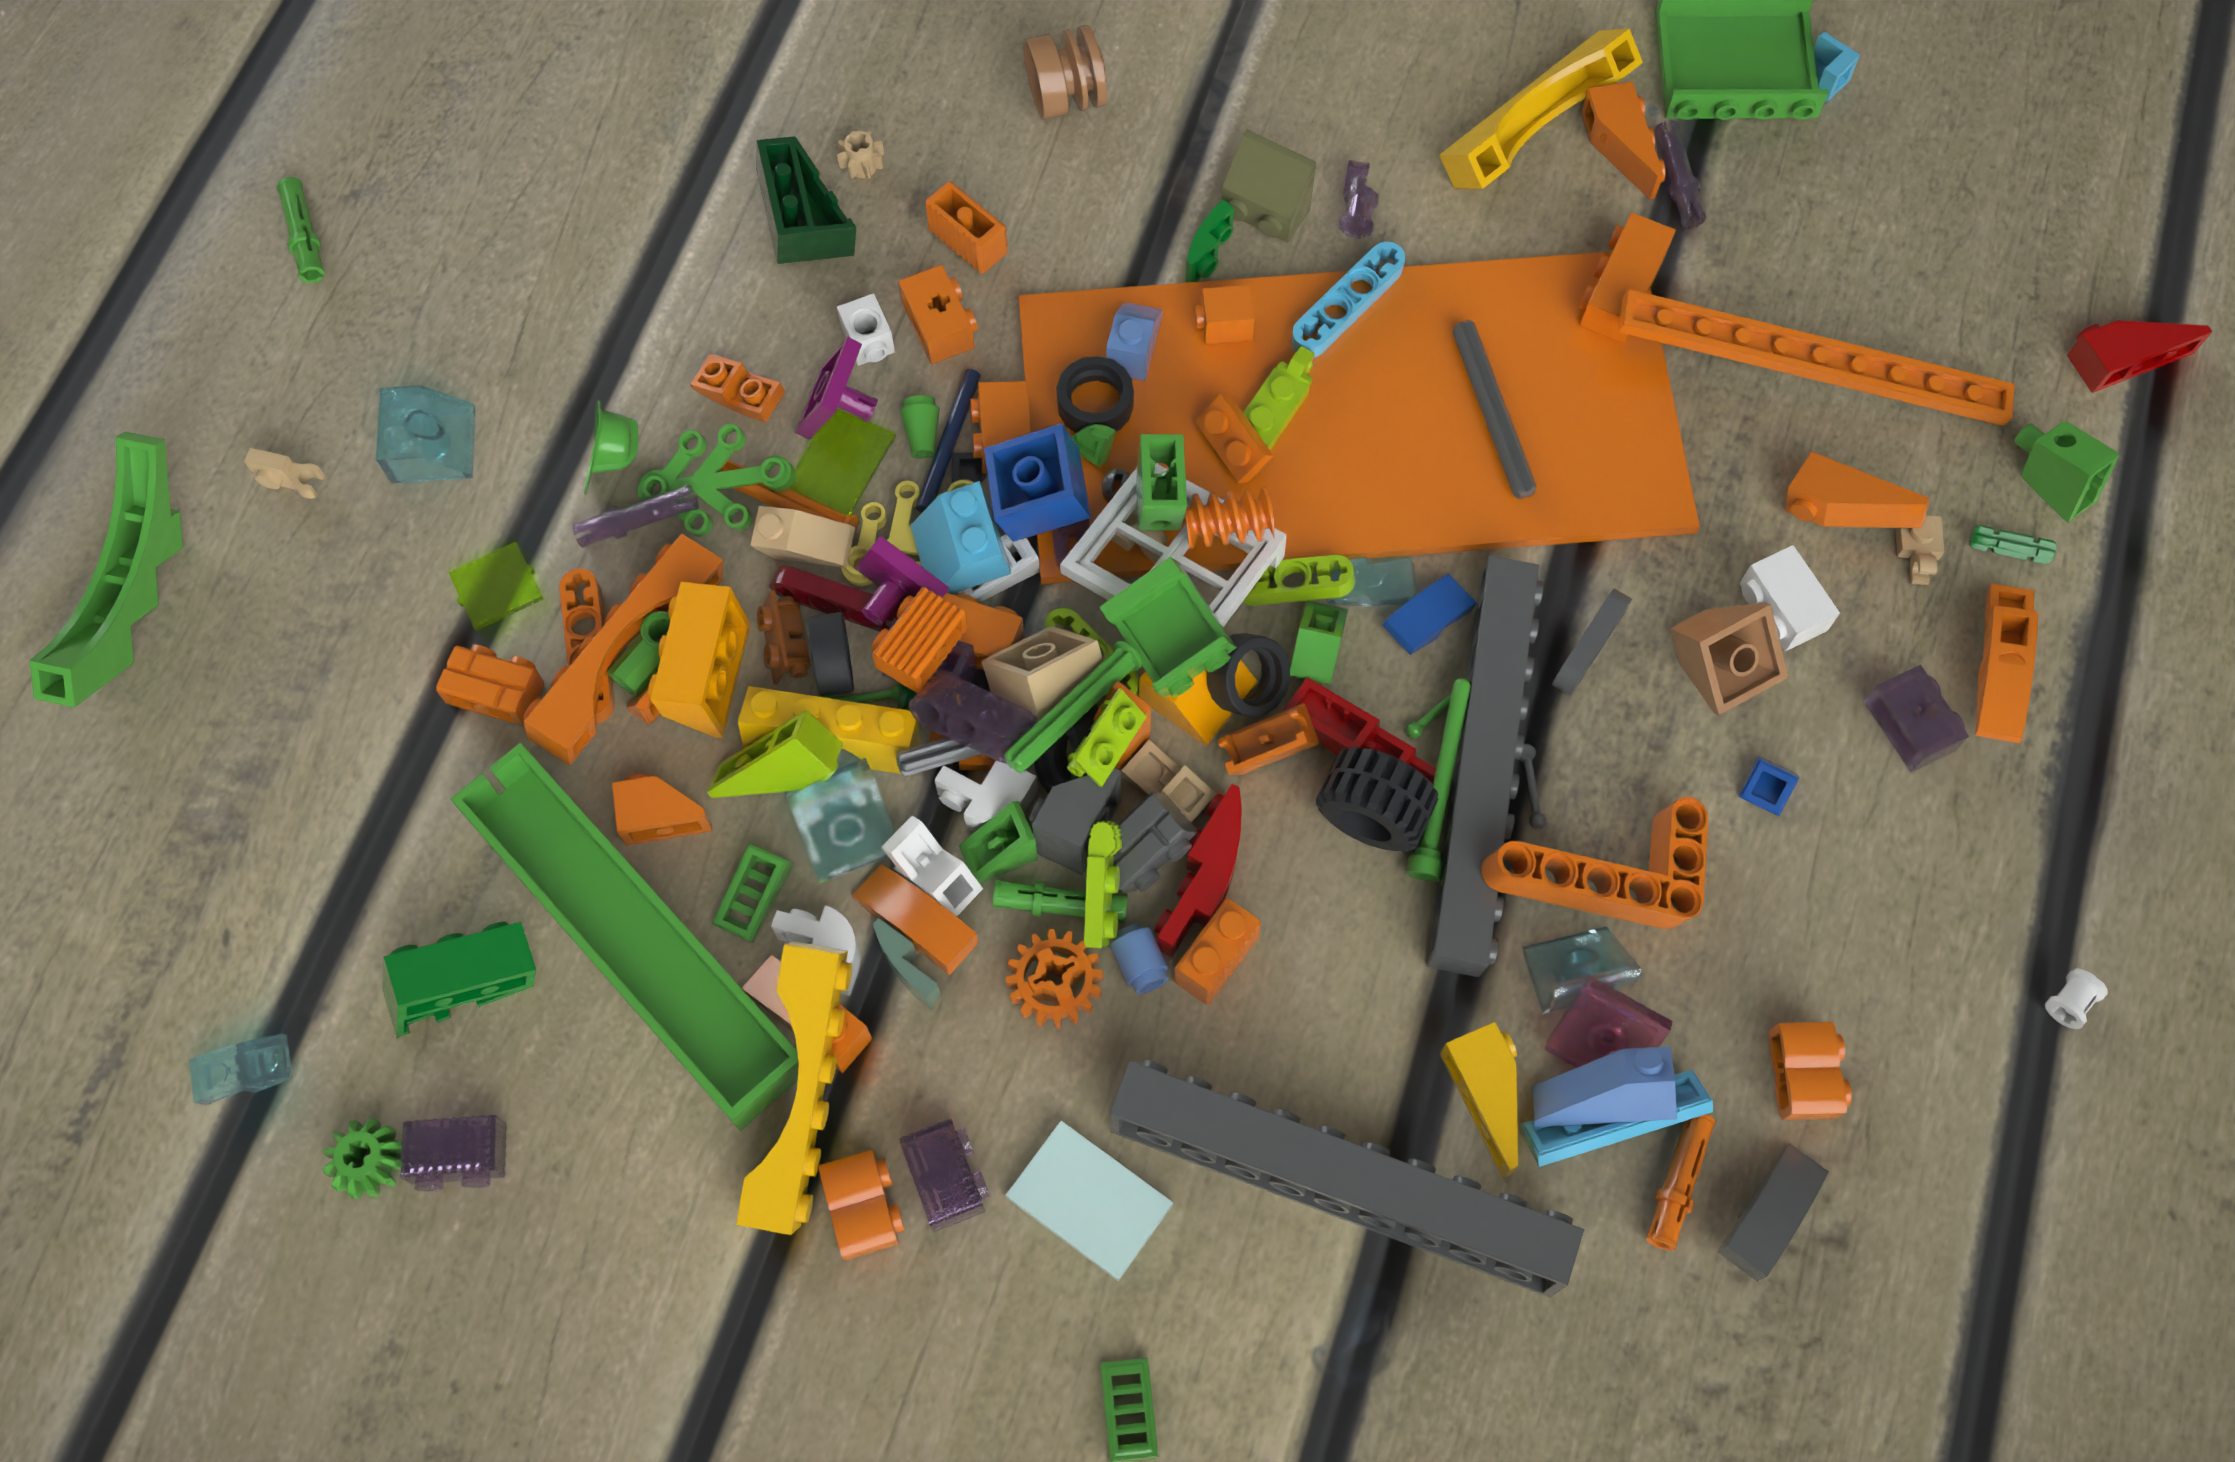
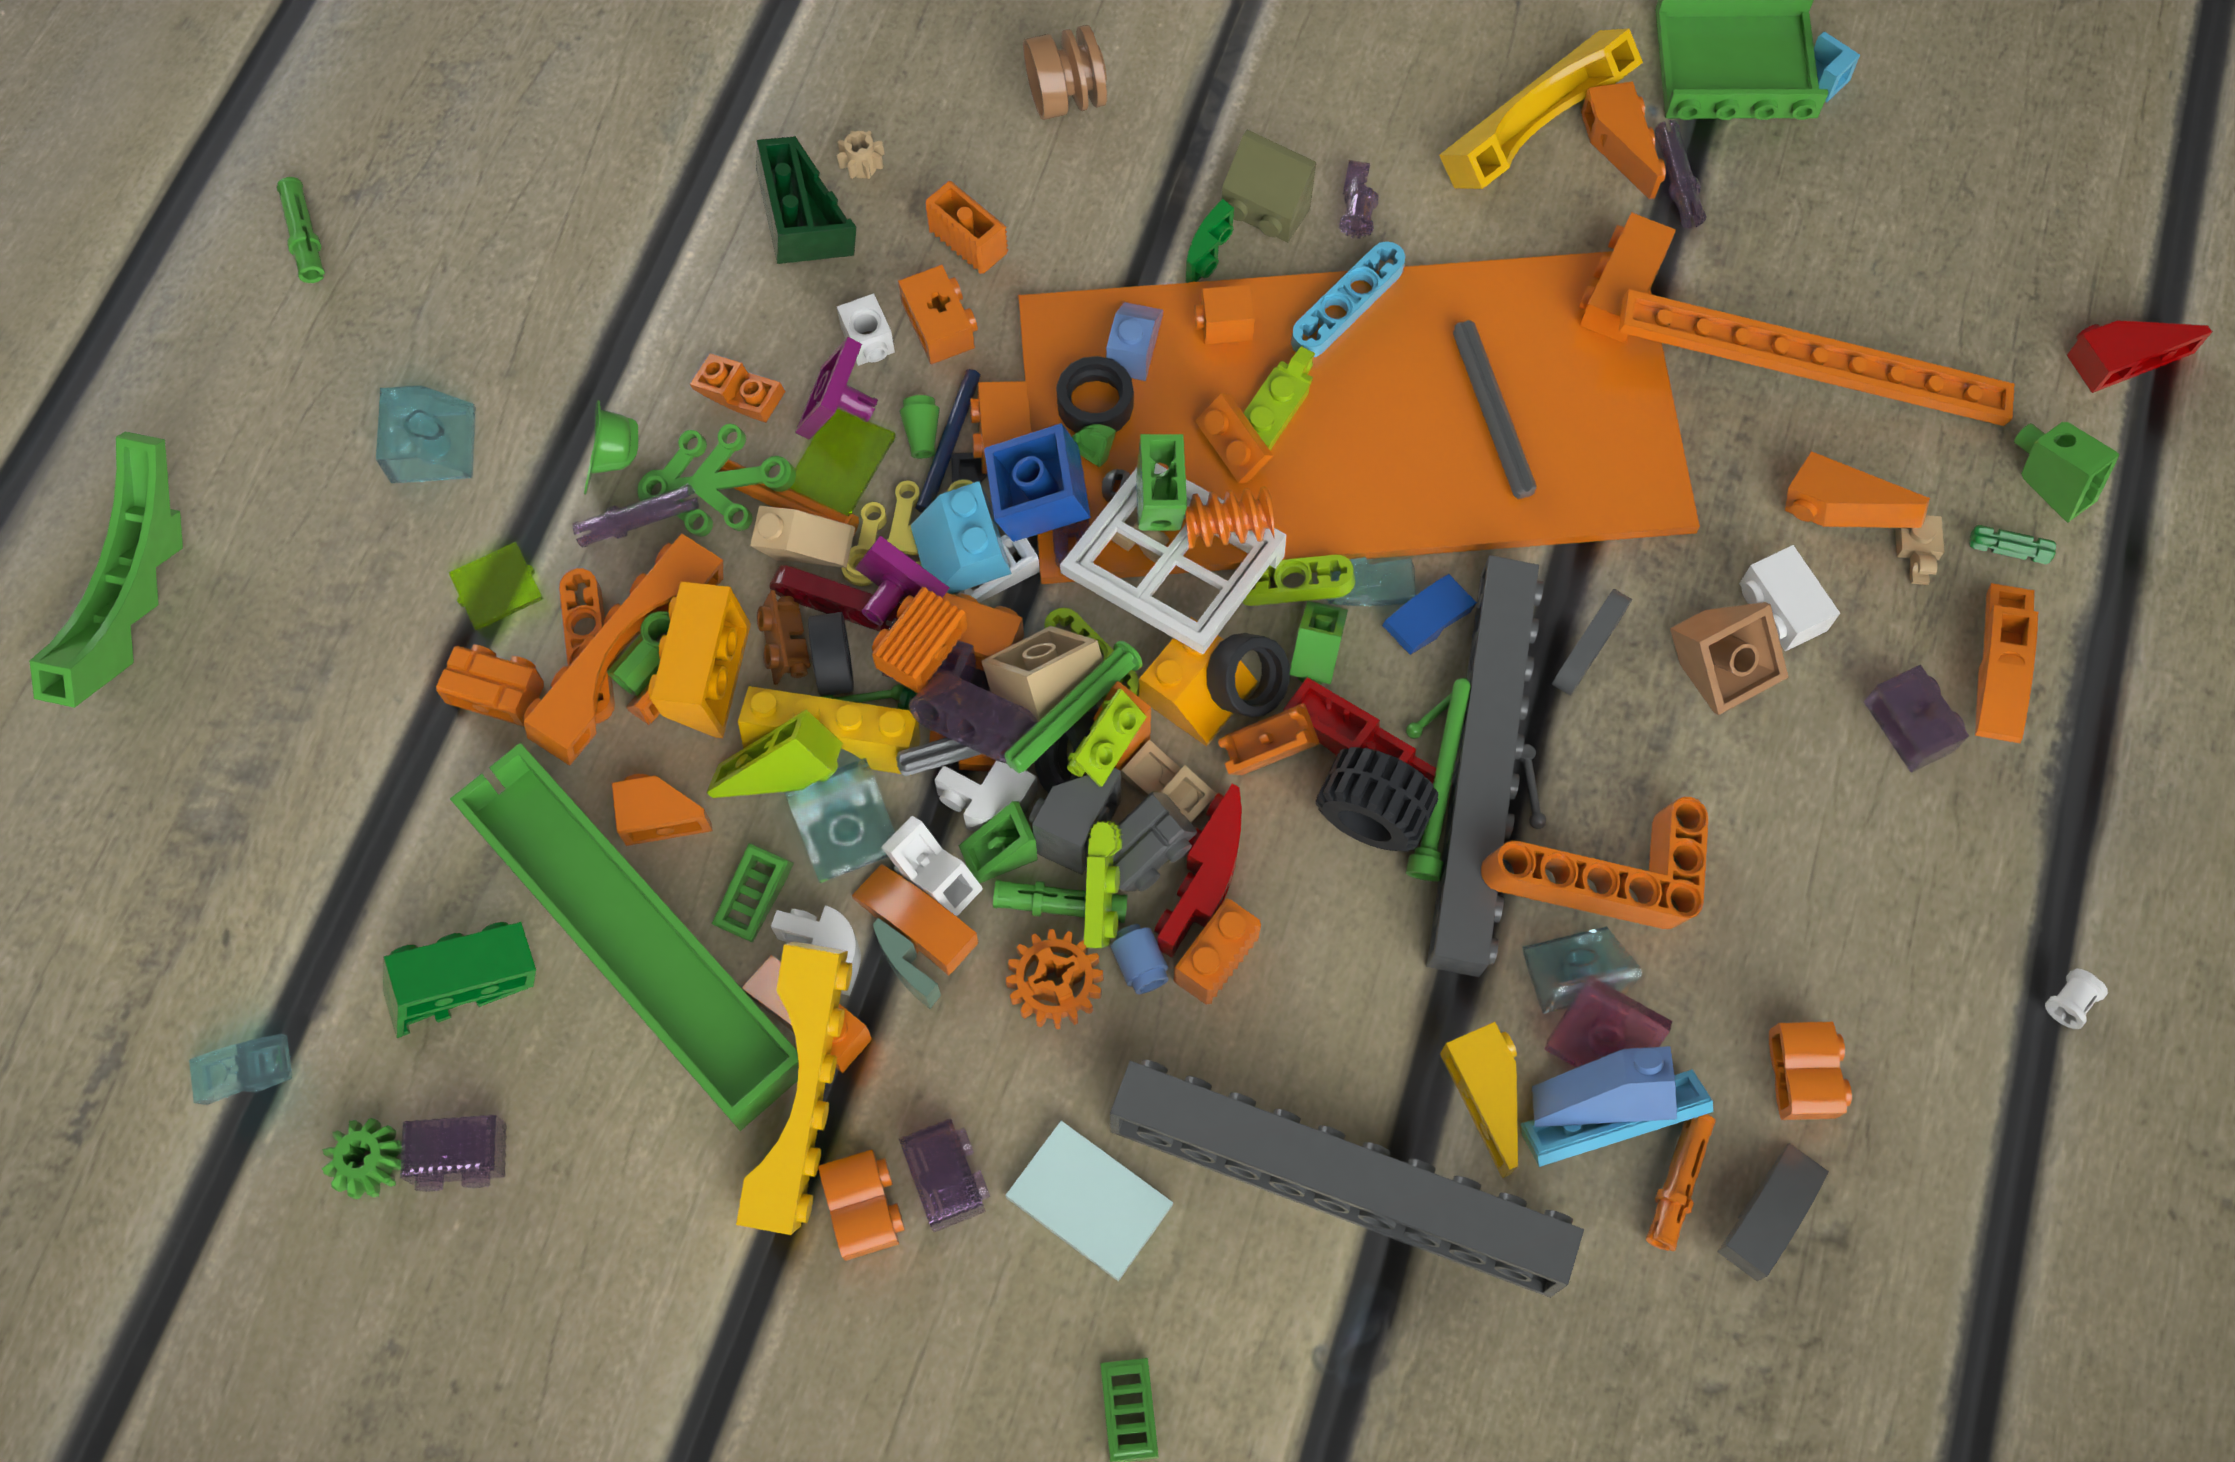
(278, 470): tan plate -> none
(1169, 628): bright green panel -> none
(1769, 785): blue slope -> none

